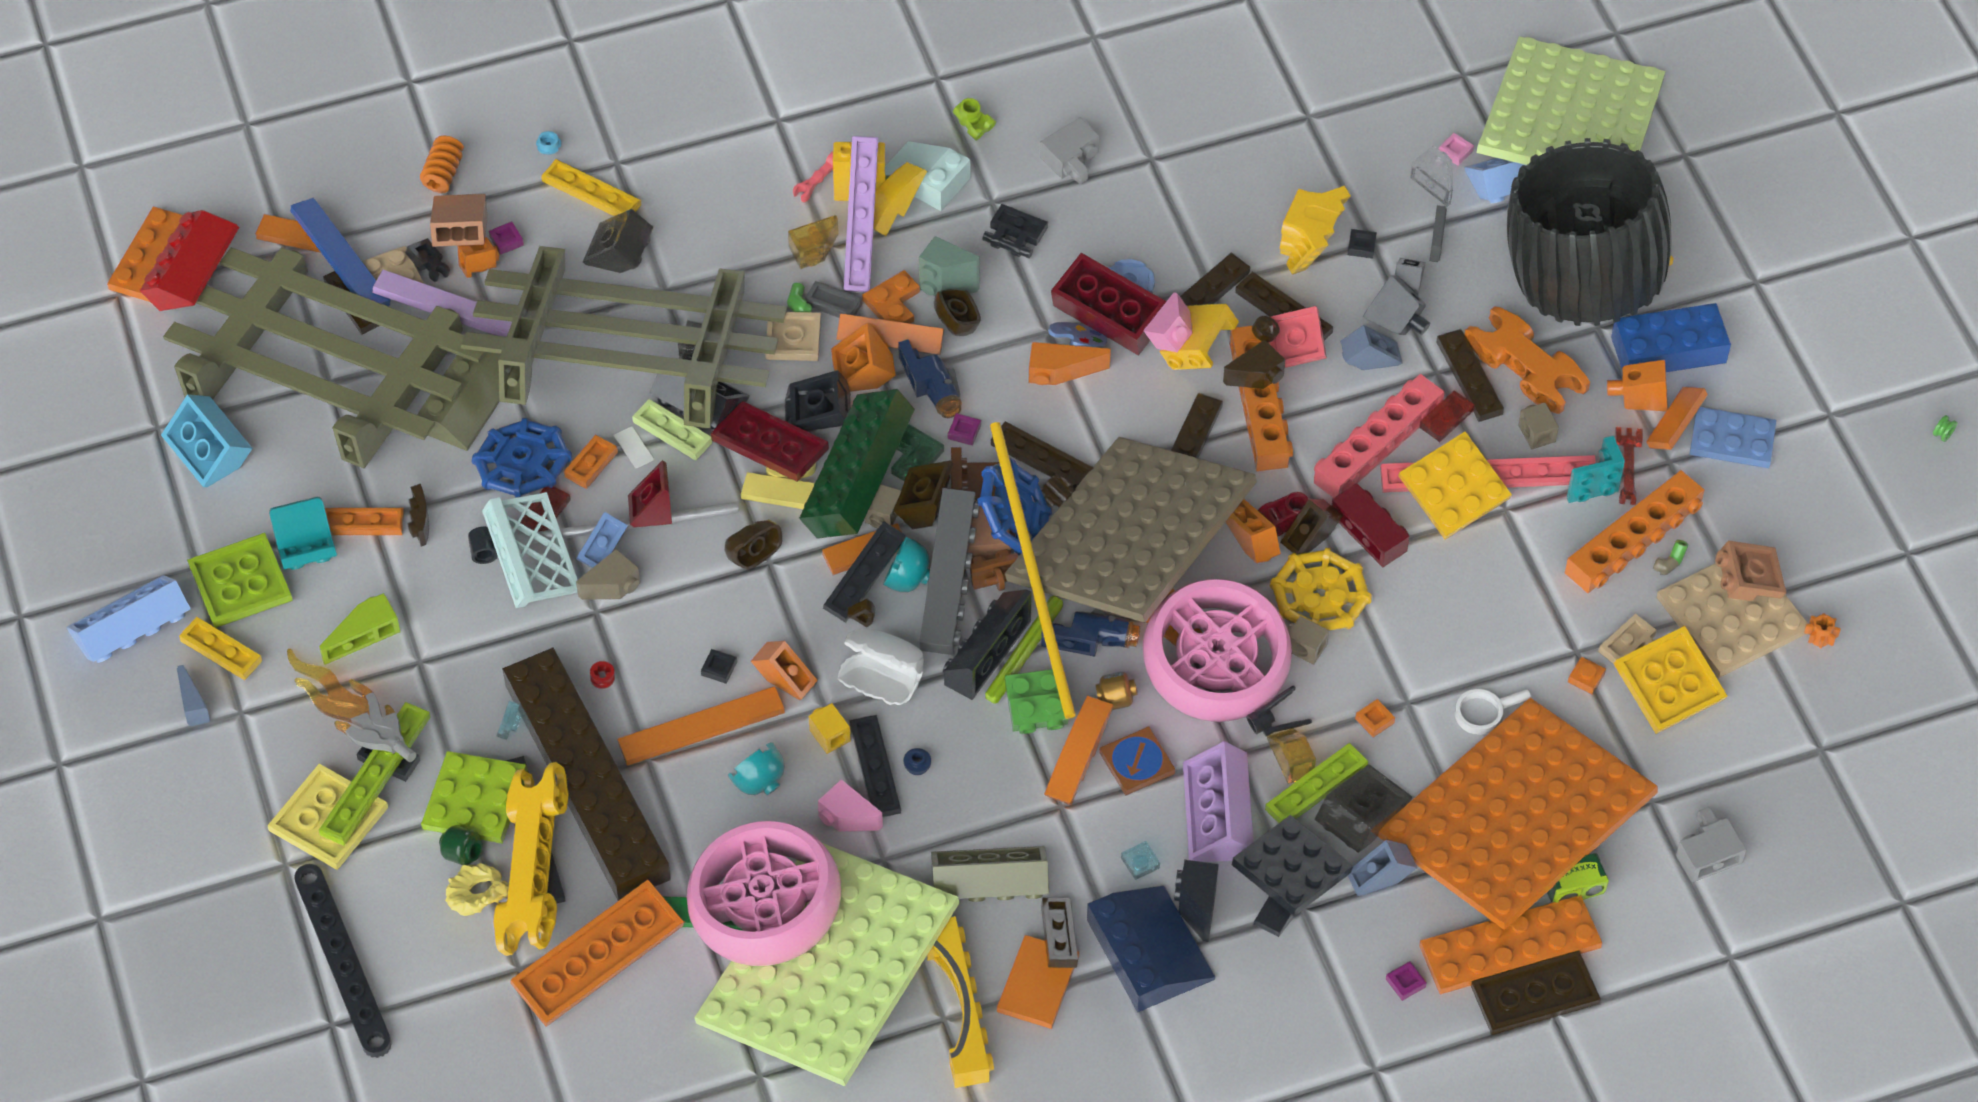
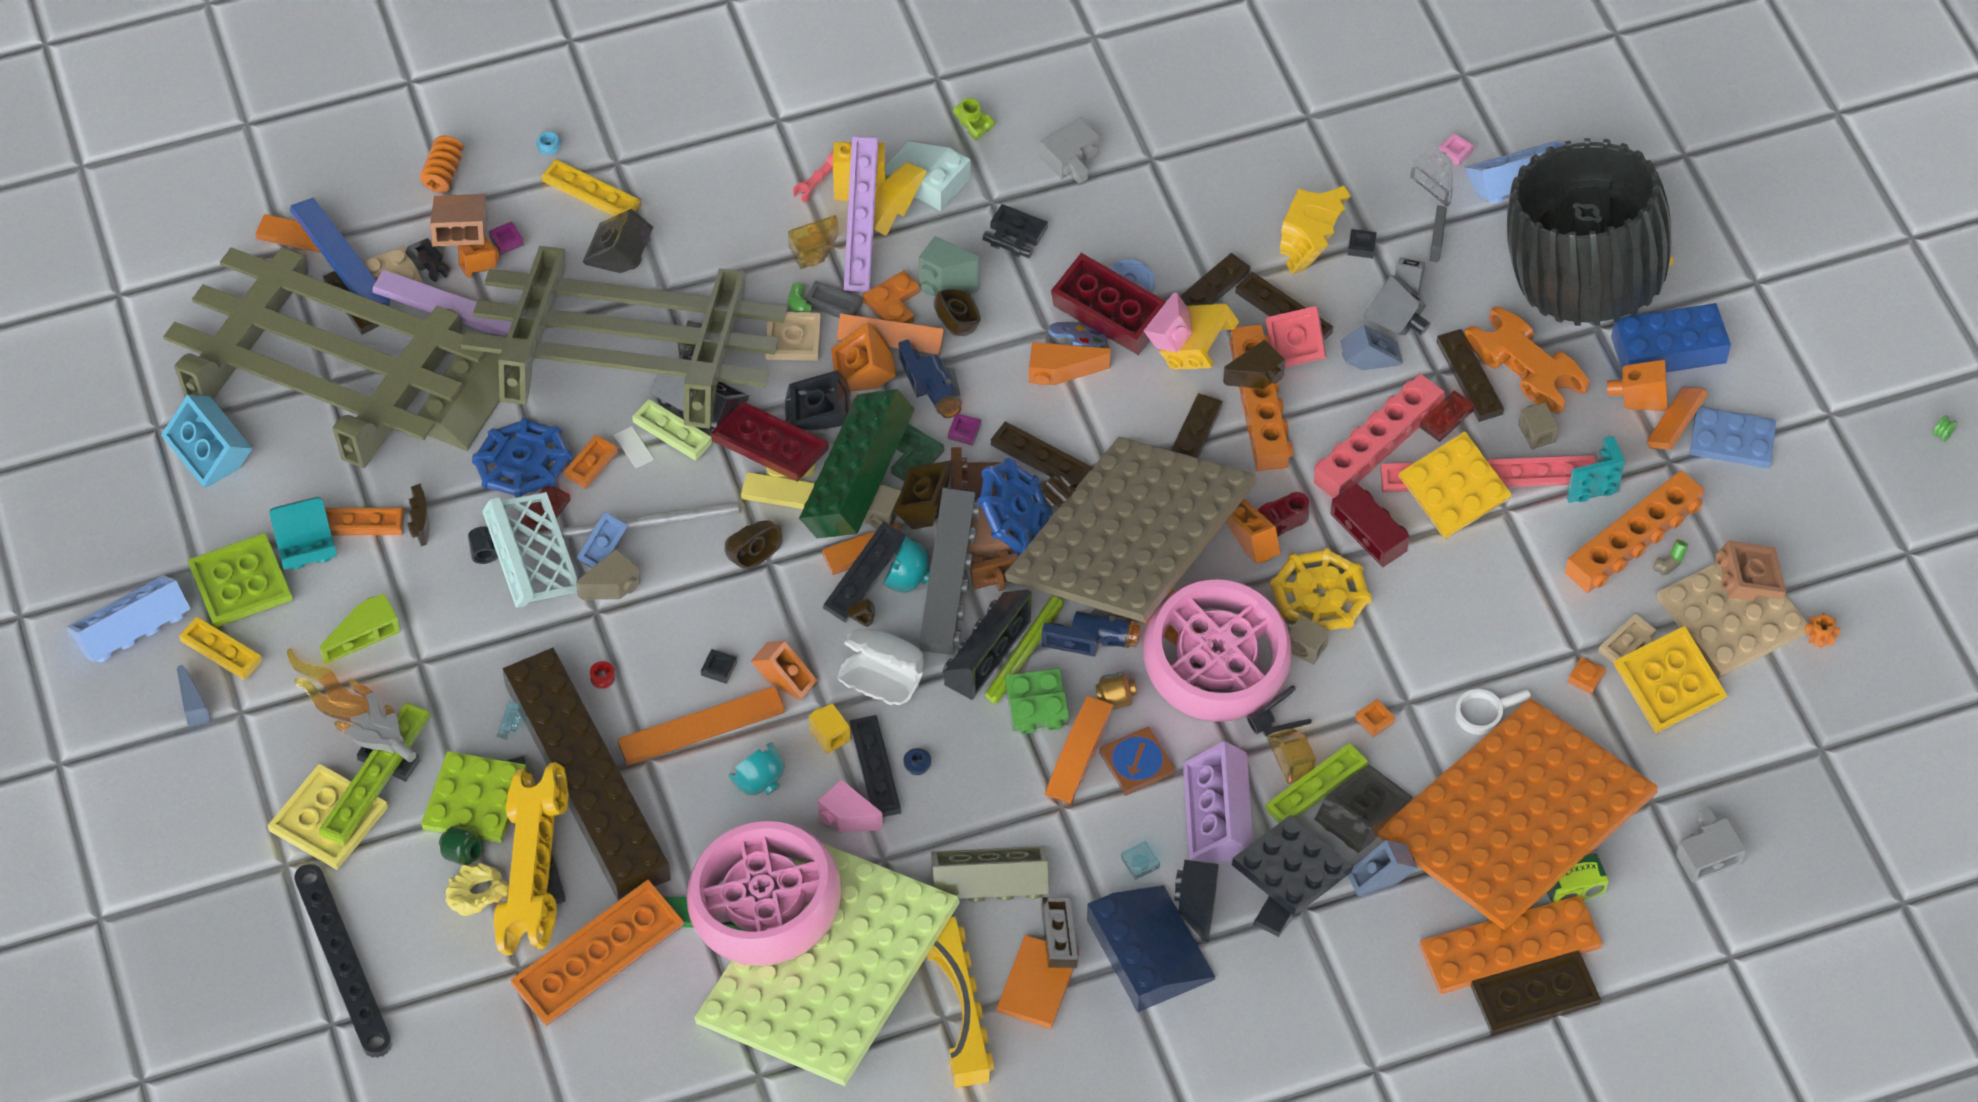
(143, 251): orange plate -> none
(188, 260): red slope -> none
(650, 499): dark red slope -> none
(1032, 570): yellow piece -> none
(1265, 328): dark brown tile -> none
(1311, 526): dark brown slope -> none
(1406, 980): magenta tile -> none
(1565, 96): yellowish green plate -> none
(1628, 442): clear red hinge -> none

